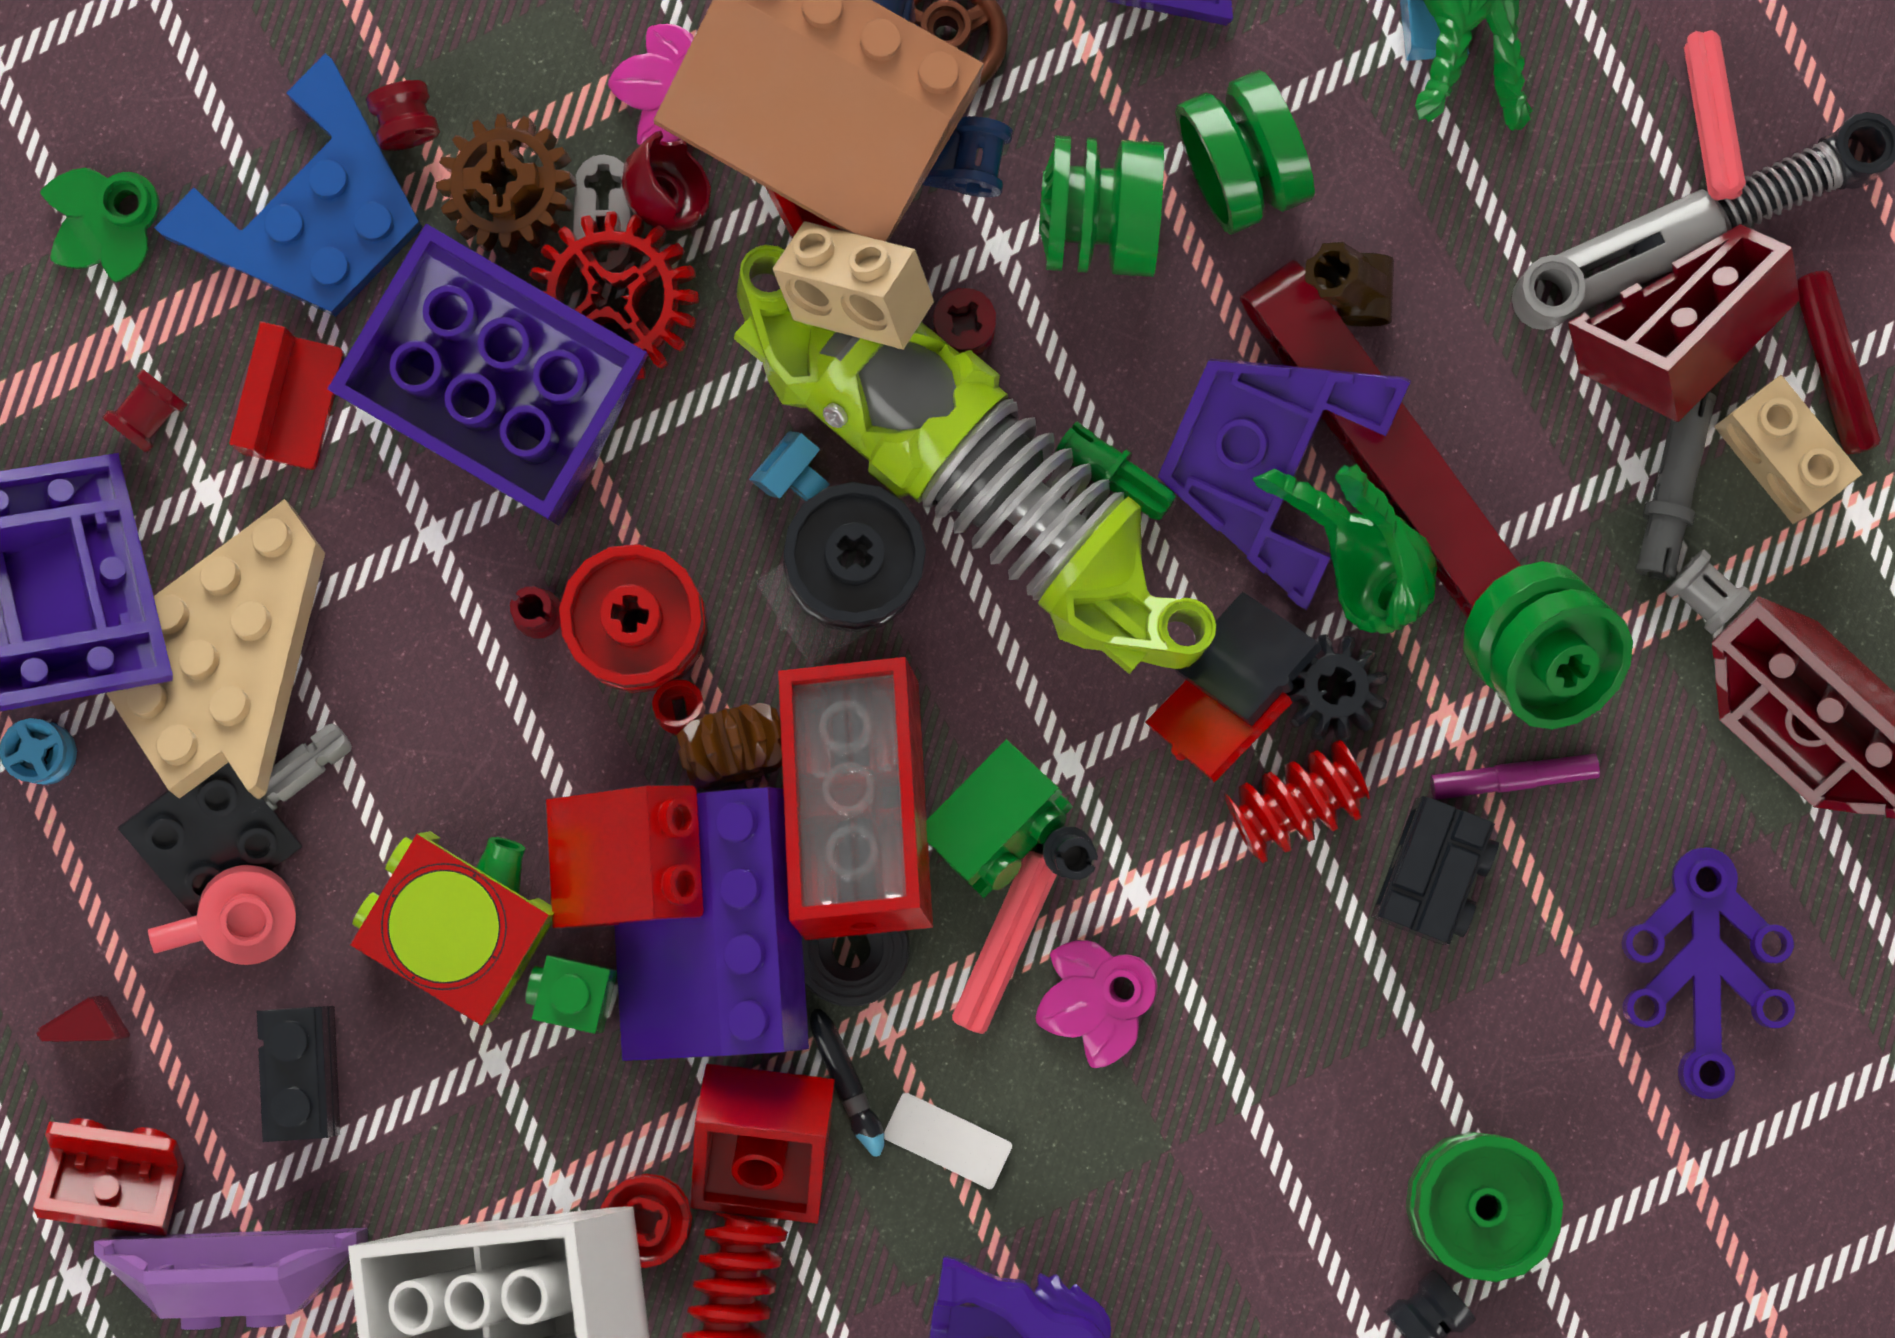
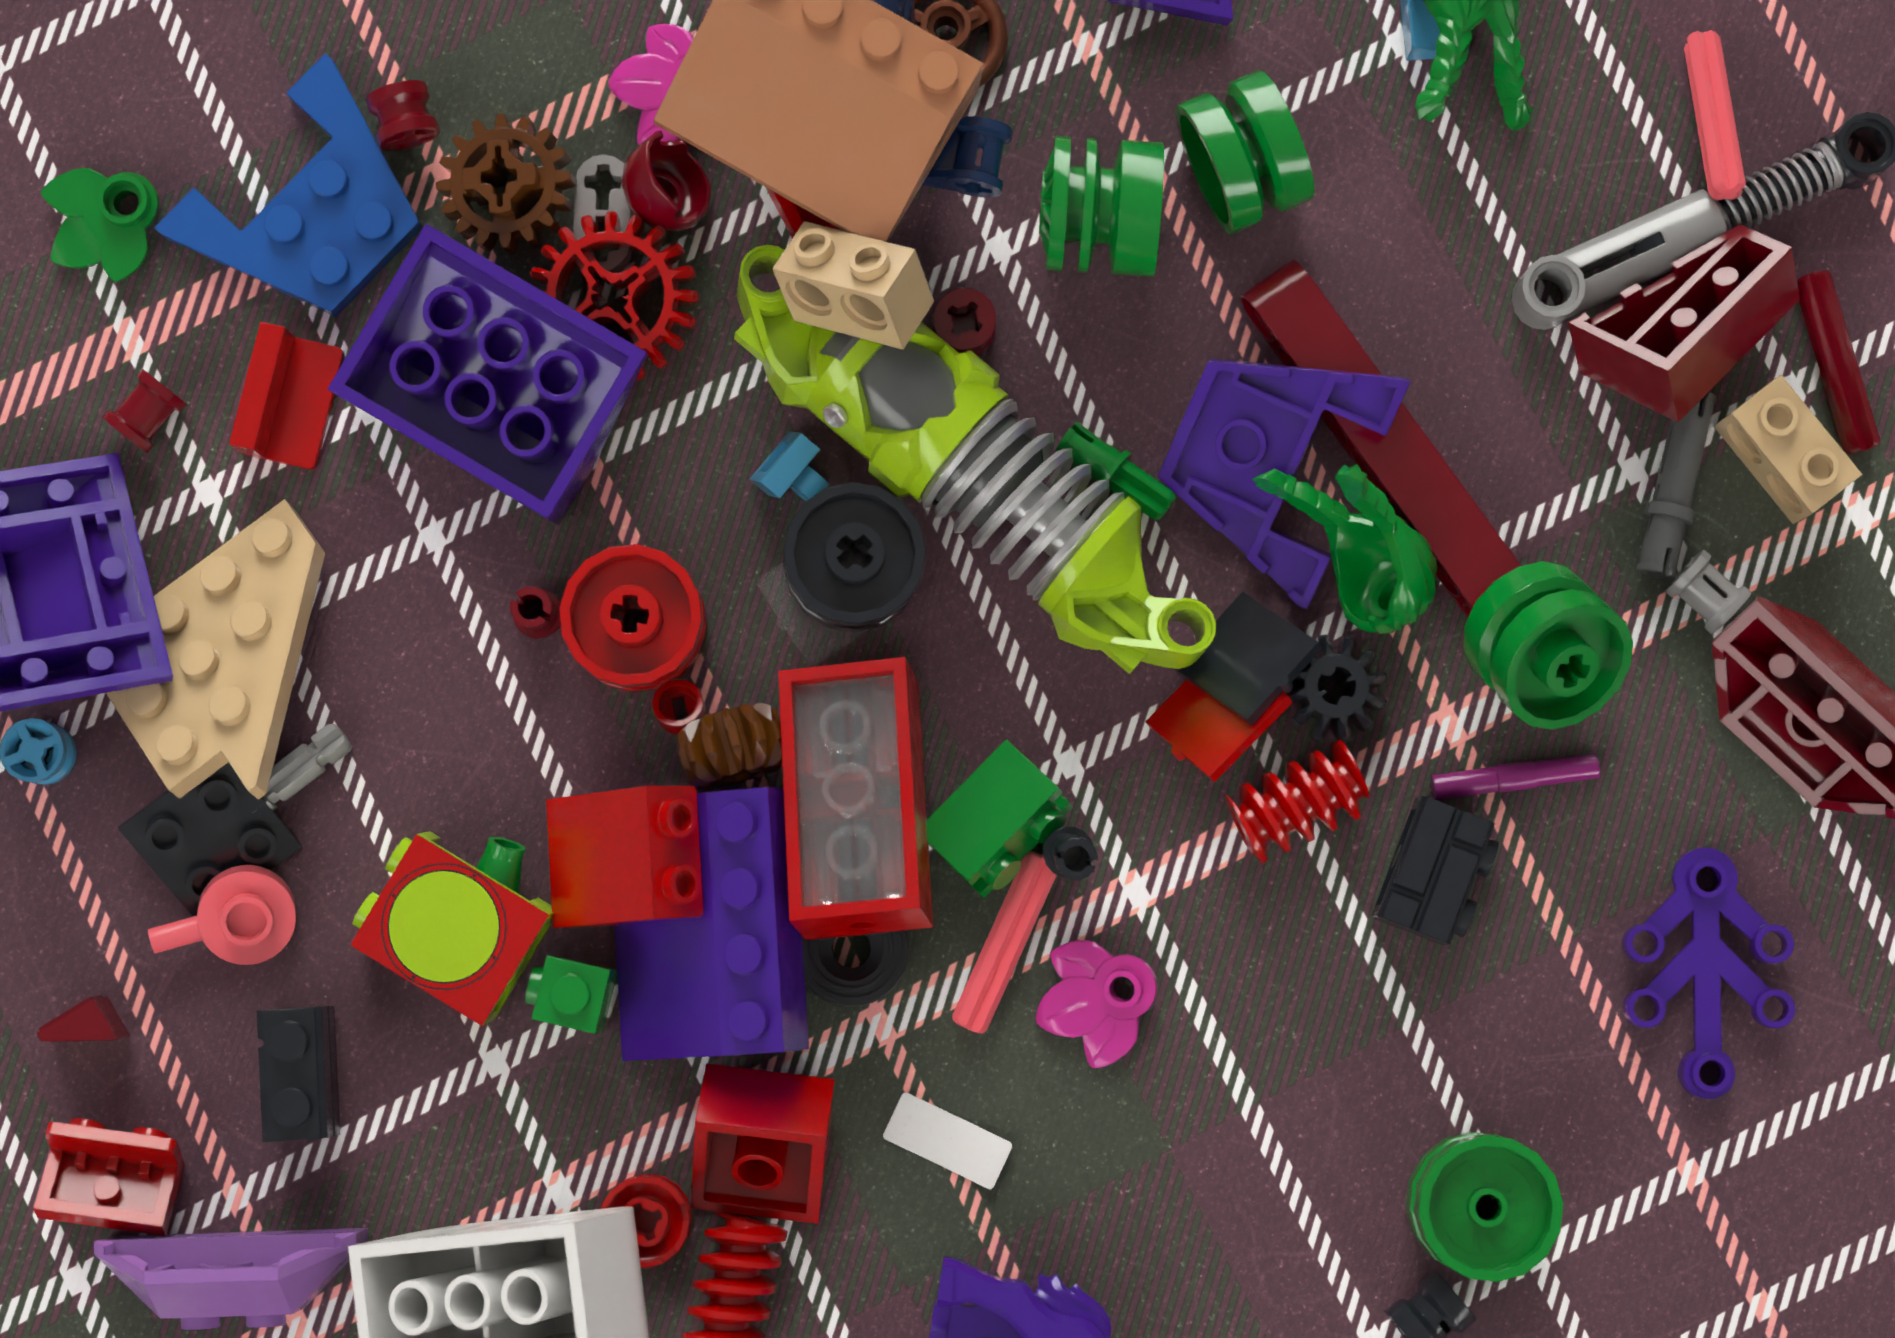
(864, 1121): black piece -> none
(1354, 283): dark brown piece -> none

